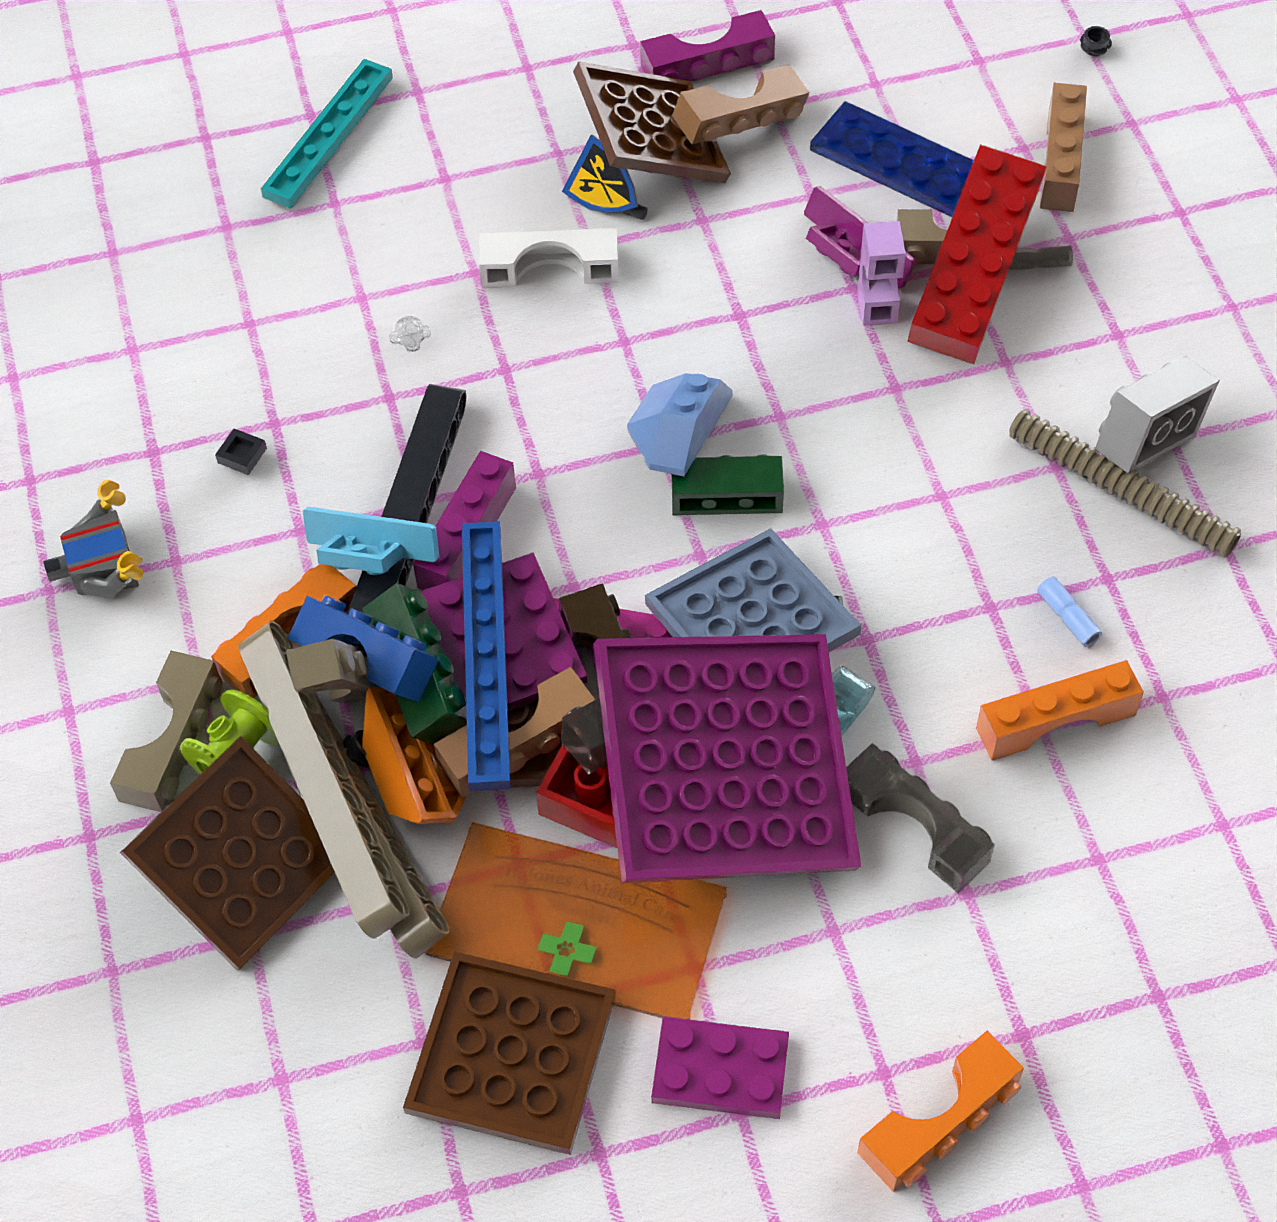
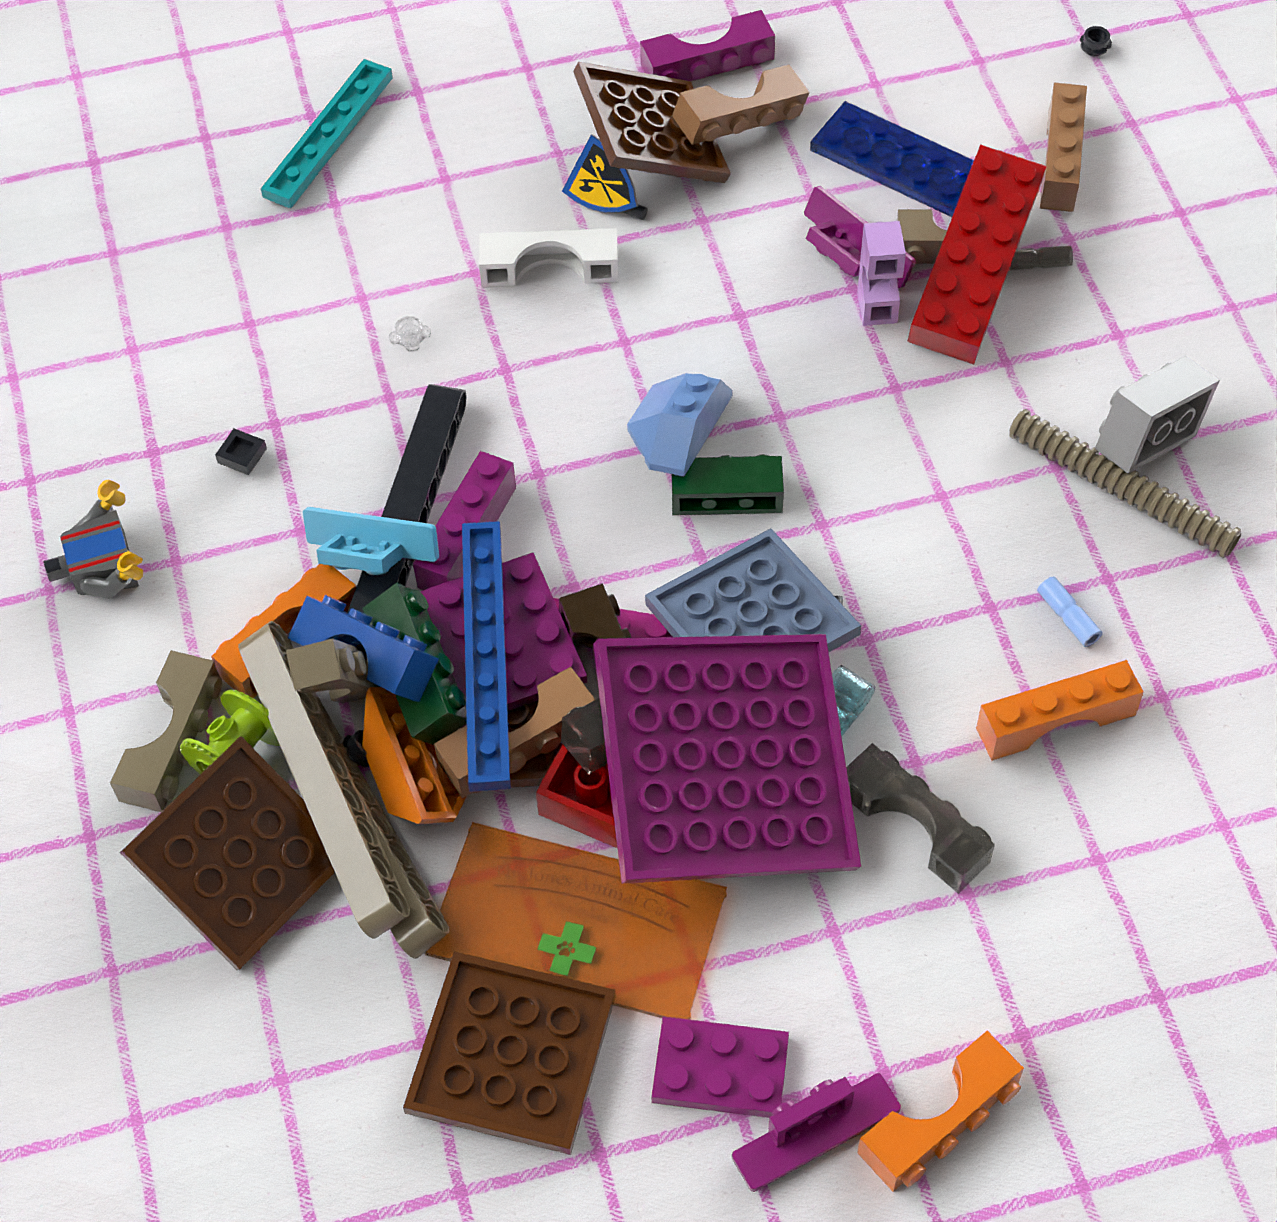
(814, 1127): none -> magenta bracket

